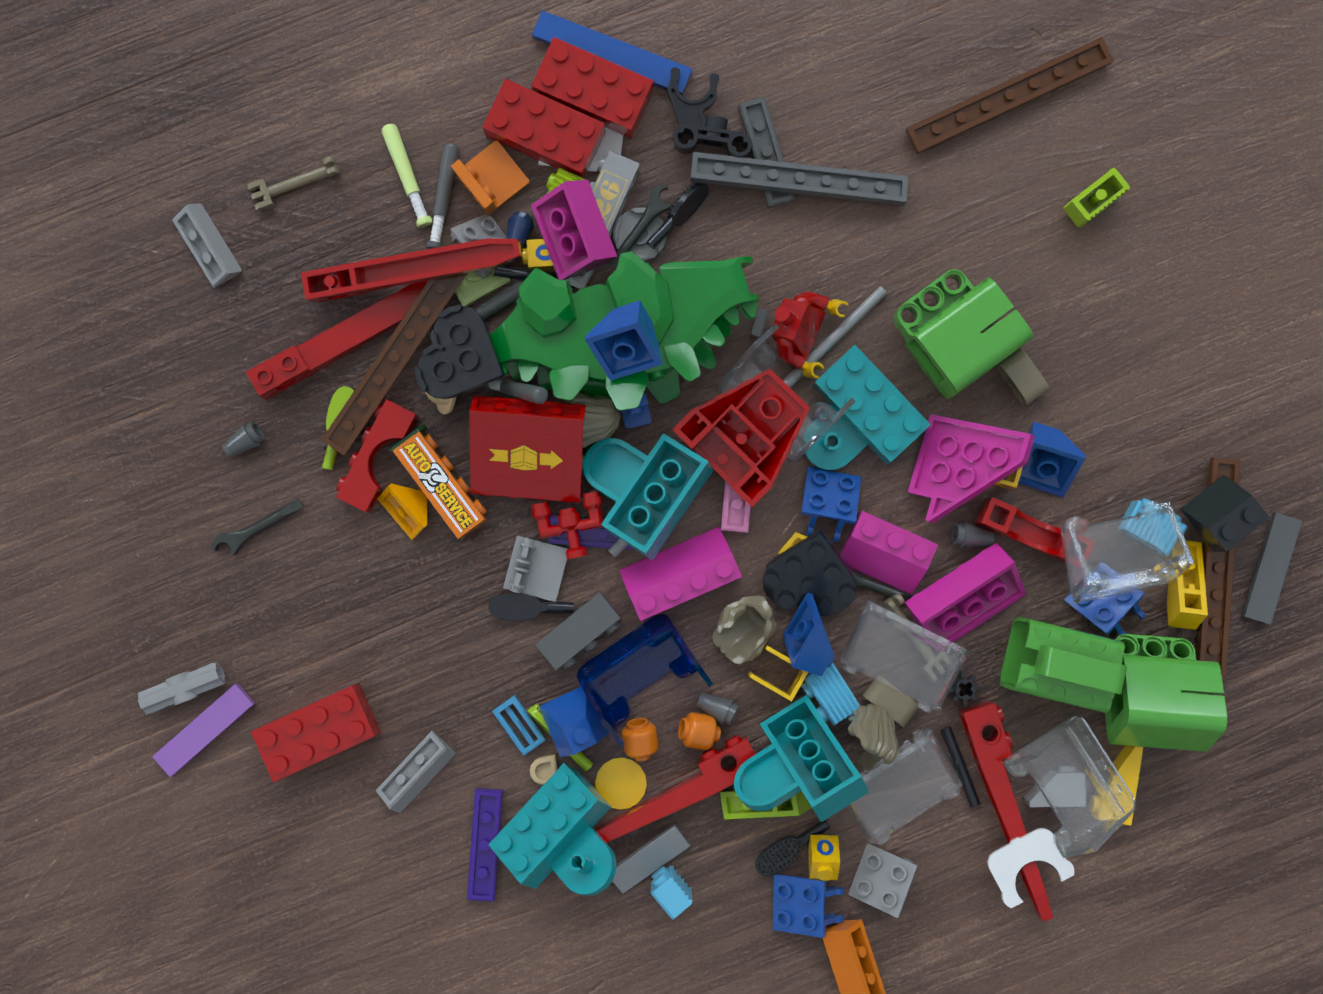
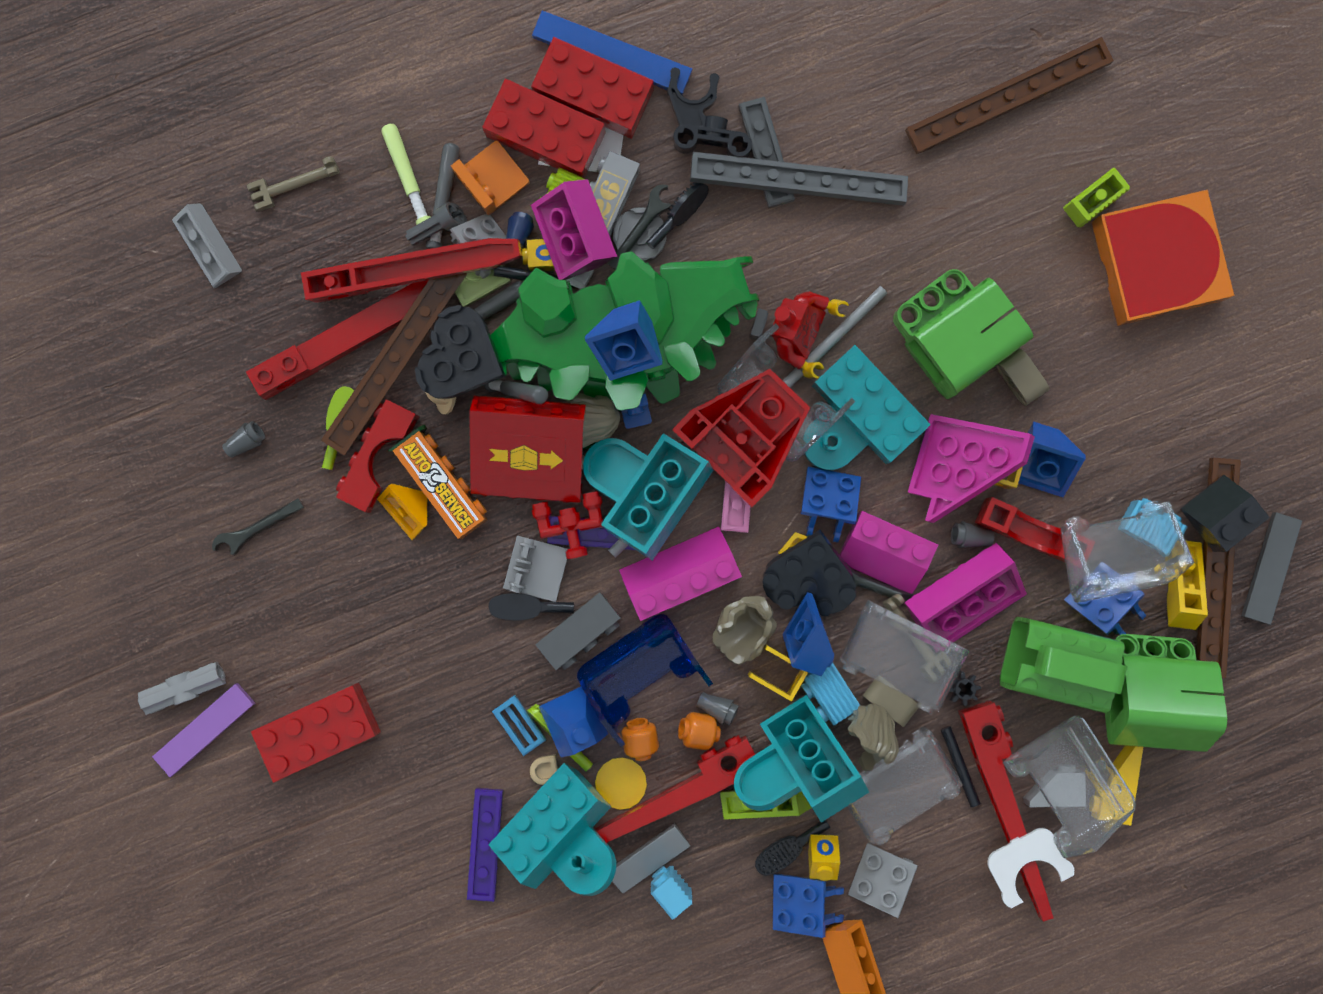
(415, 772): light grey slope -> none
(445, 218): none -> dark grey piece
(1162, 257): none -> red tile

